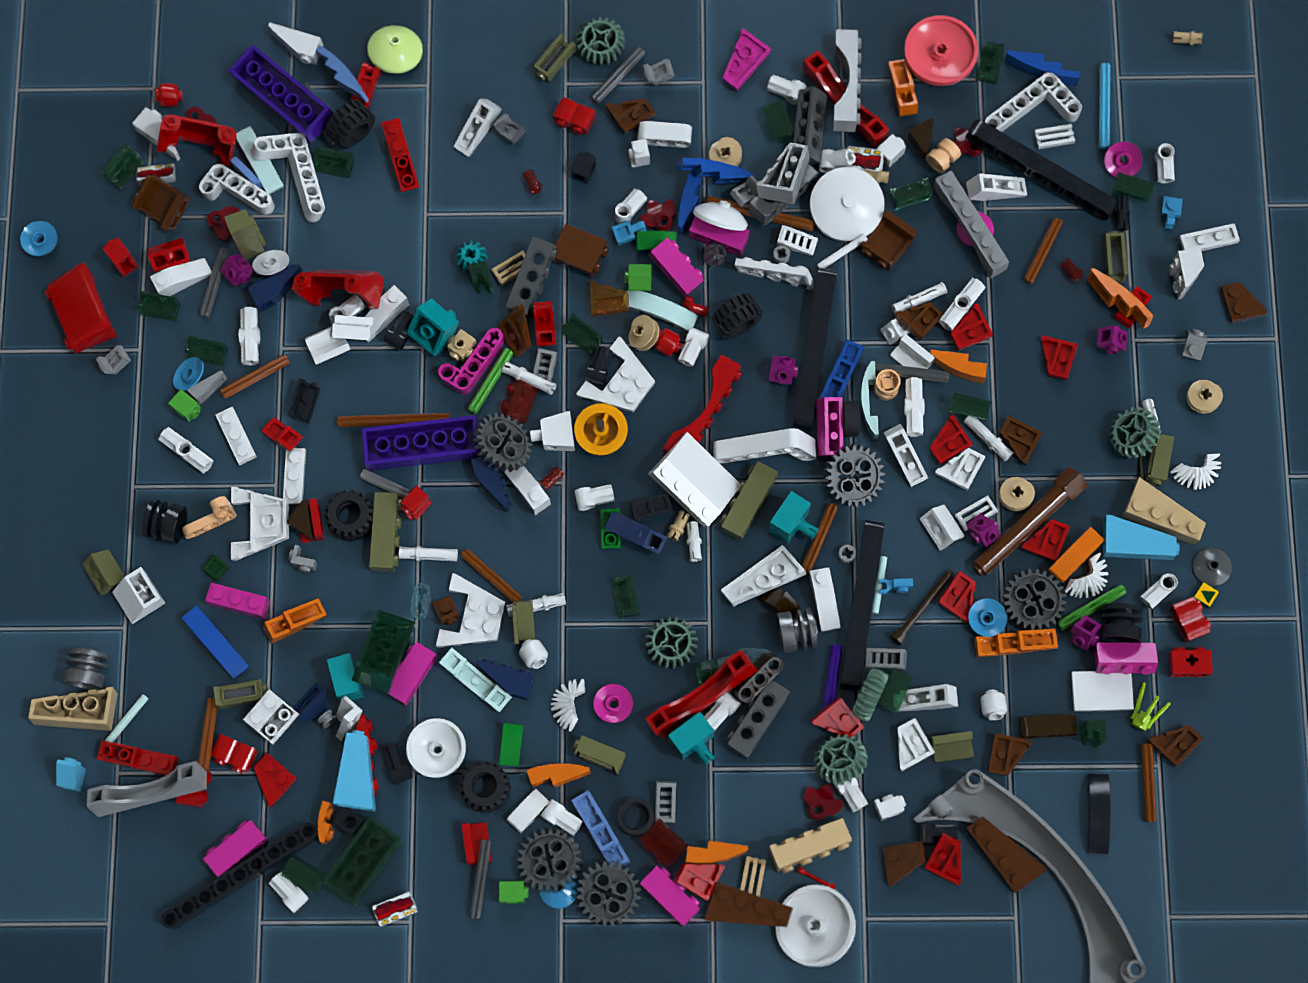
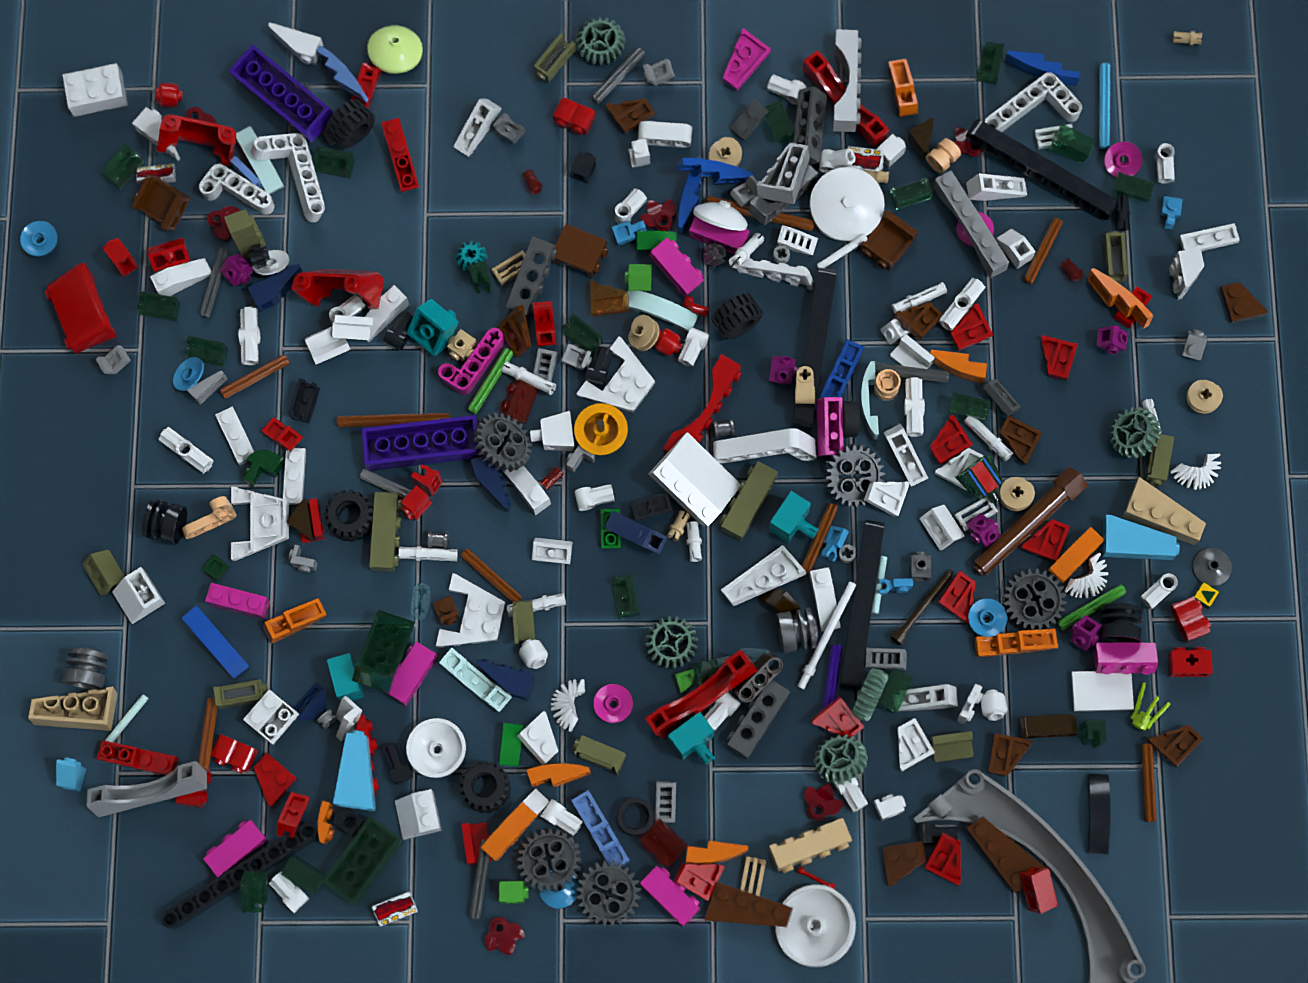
(95, 90): none -> white brick
(185, 406): bright green brick -> none
(253, 891): none -> clear green hinge
(259, 255): none -> black gear
(260, 462): none -> dark green brick
(292, 814): none -> red hinge
(418, 814): none -> white slope
(428, 482): none -> red hinge
(438, 539): none -> flat silver bush
(504, 938): none -> dark red plate
(509, 831): none -> orange slope
(539, 738): none -> white wing
(552, 550): none -> white slope
(574, 459): none -> light grey bracket
(576, 357): none -> light grey bracket
(685, 680): none -> bright green tile
(724, 428): none -> flat silver bush
(743, 253): none -> white pin
(749, 119): none -> dark grey plate
(805, 388): none -> tan piece
(809, 669): none -> white bar
(834, 539): none -> dark azure plate
(887, 496): none -> white wing
(917, 573): none -> flat silver brick
(941, 50): coral dish -> none
(974, 697): none -> white wing
(981, 479): none -> torso
(1002, 397): none -> dark grey plate
(1016, 247): none -> white slope
(1038, 889): none -> hinge
(1072, 144): none -> clear green hinge

